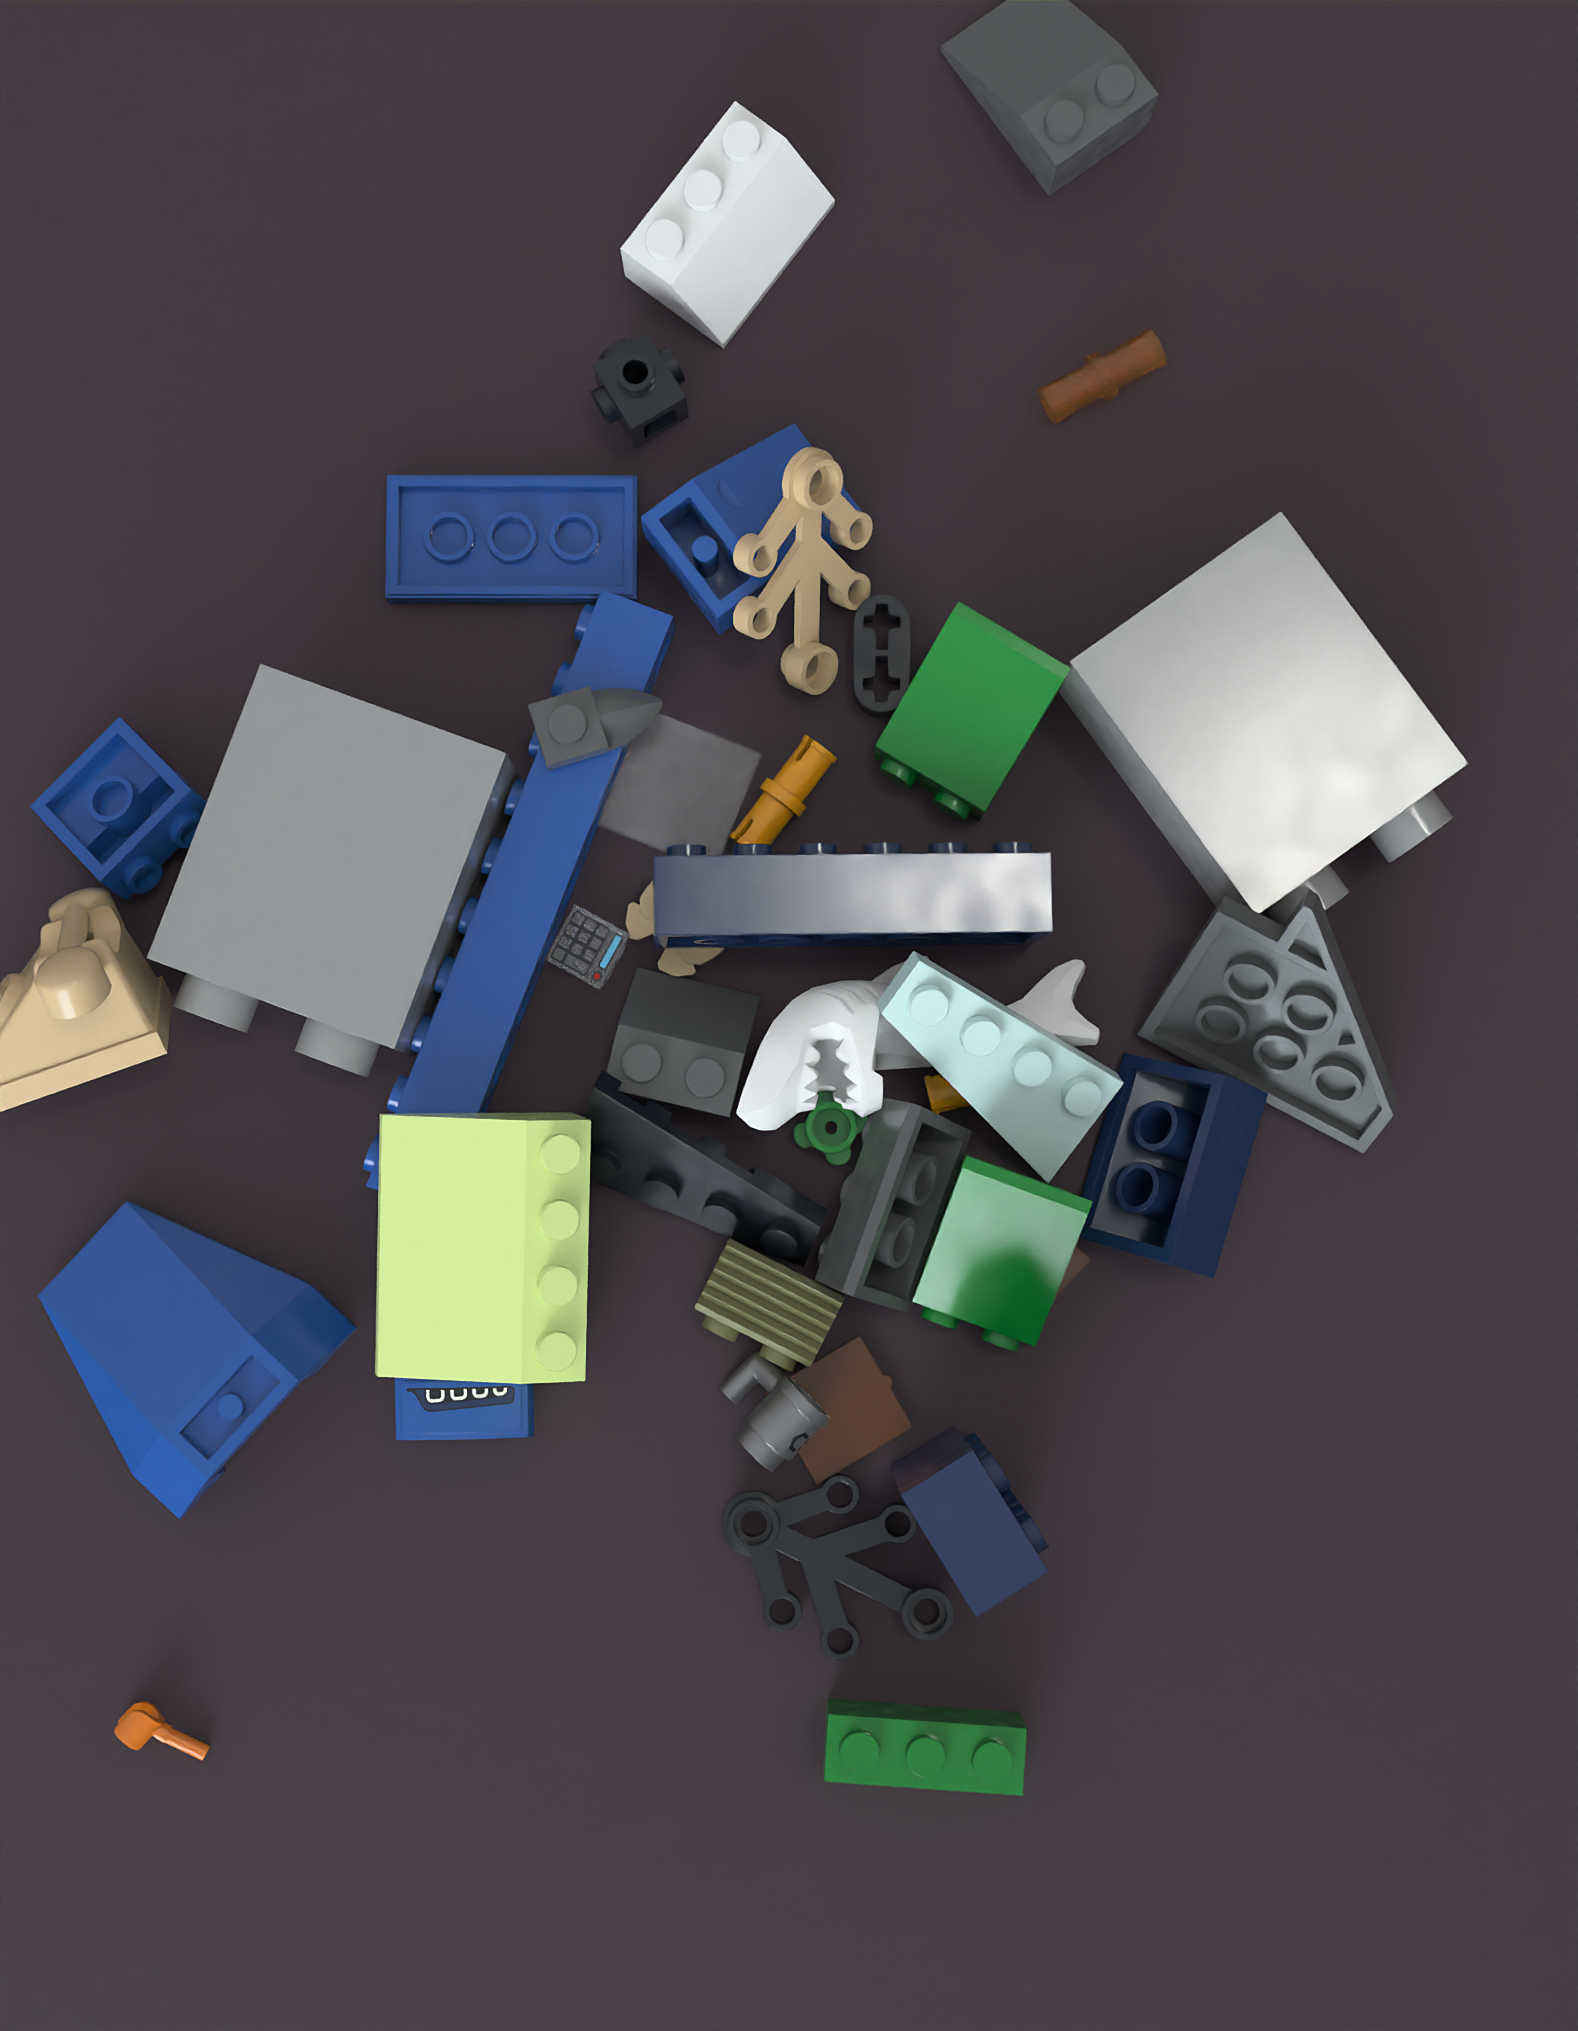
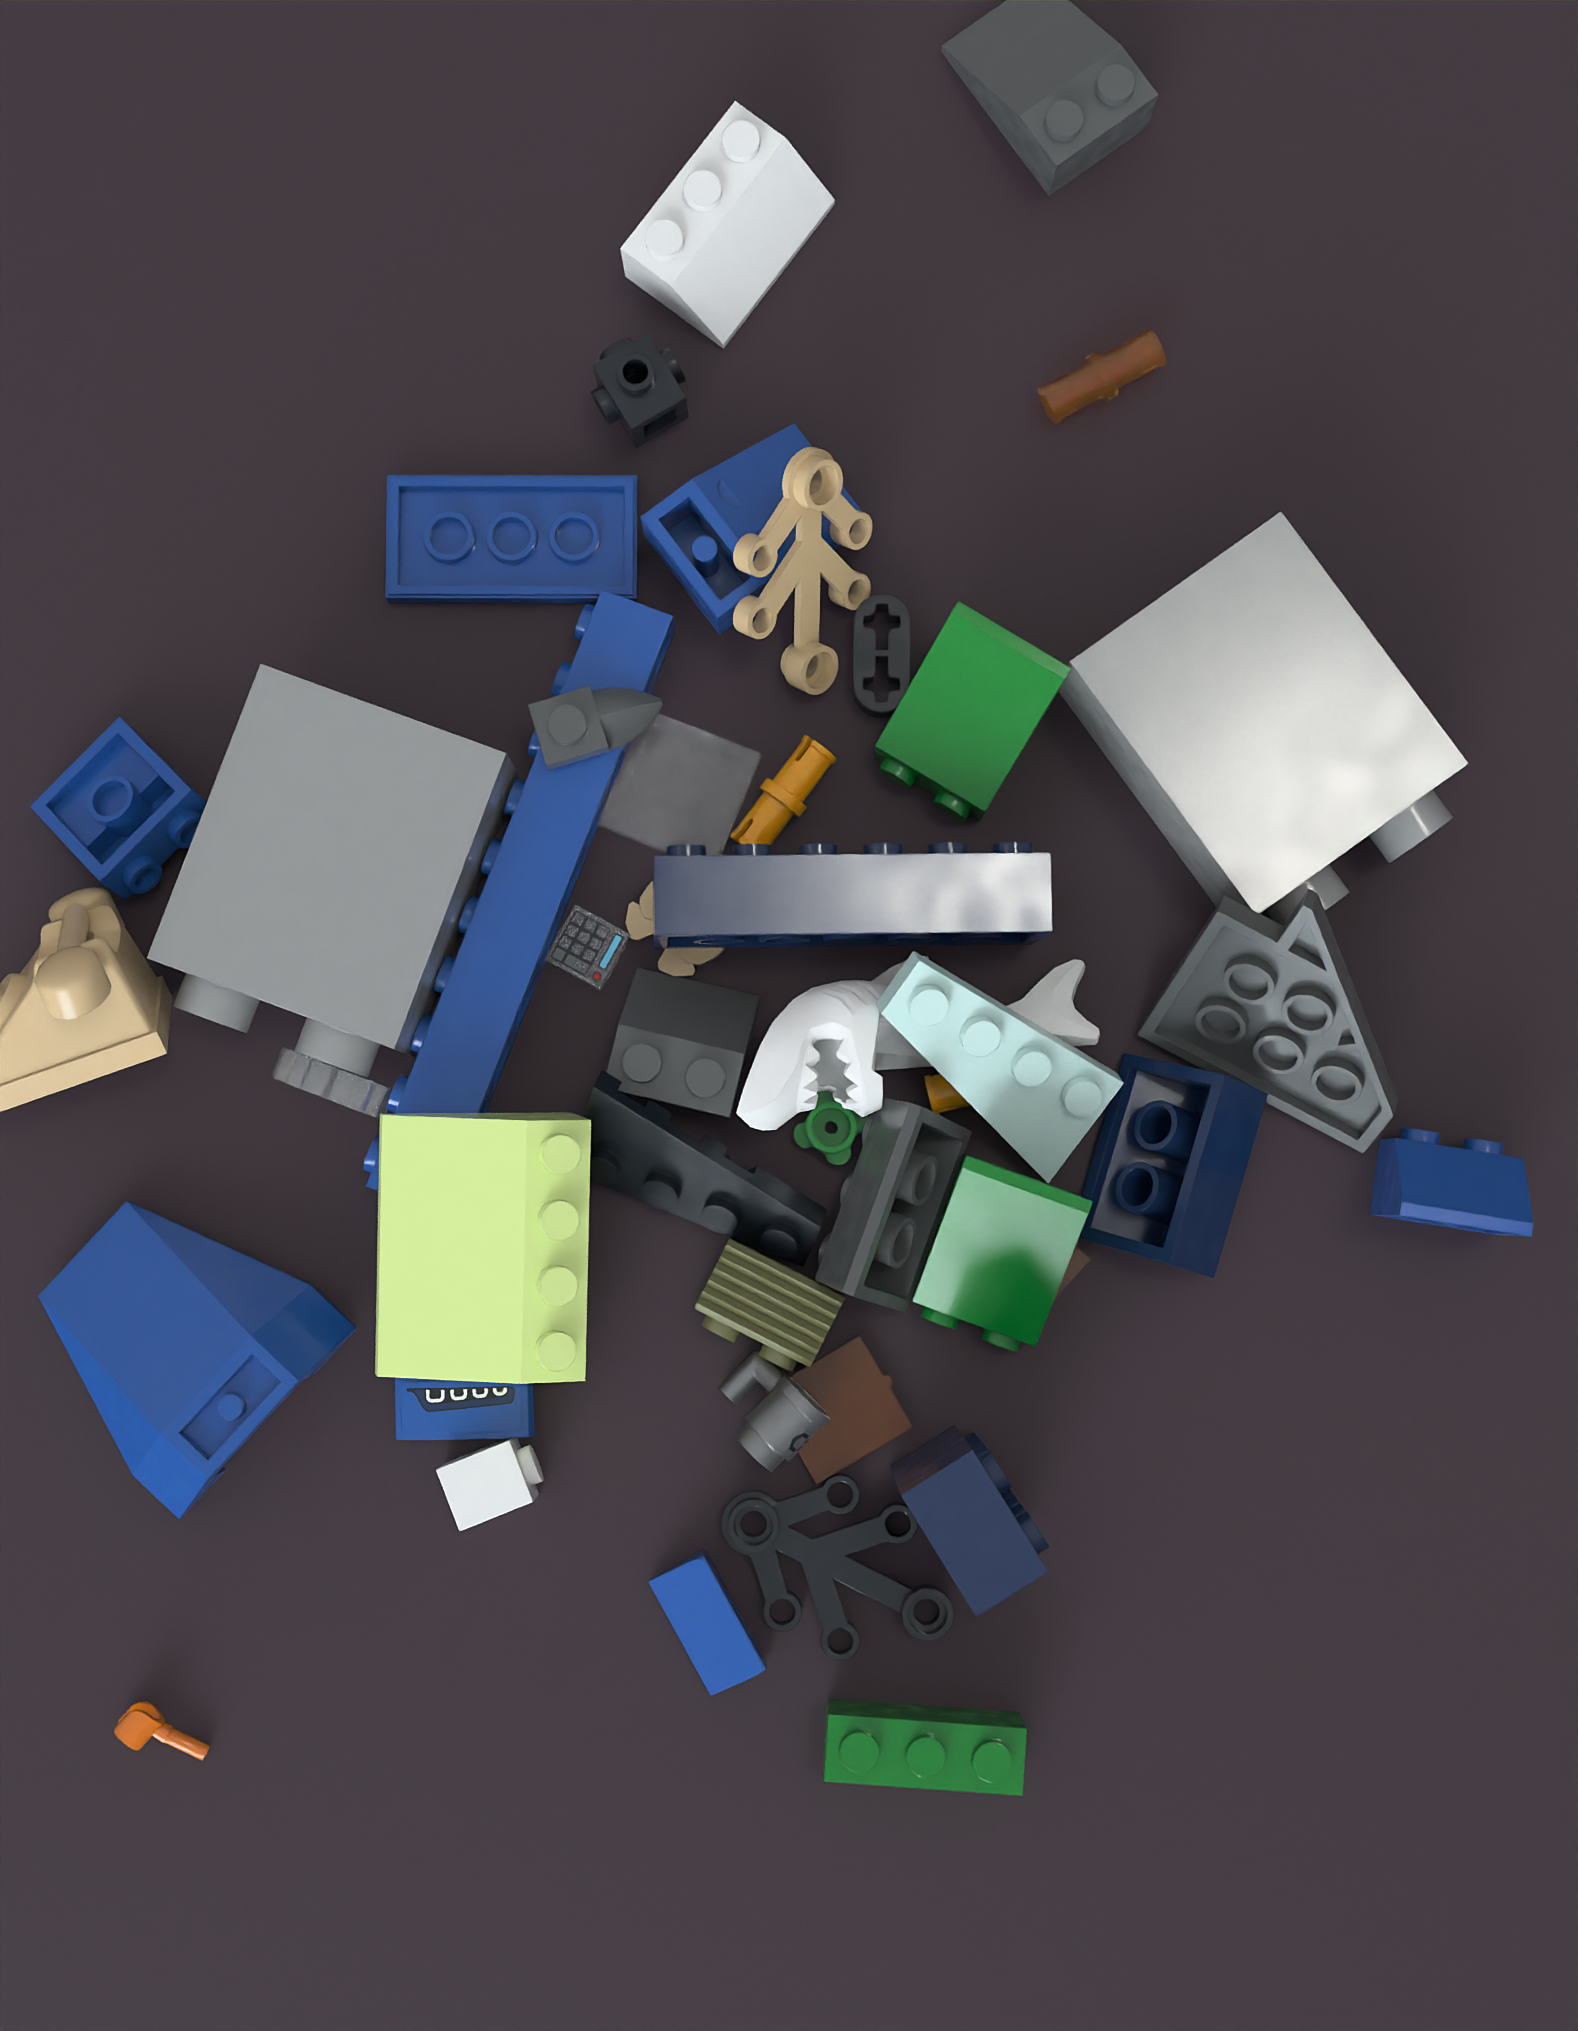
(331, 1083): none -> clear beam
(490, 1481): none -> white brick
(708, 1623): none -> blue slope
(1451, 1185): none -> blue slope

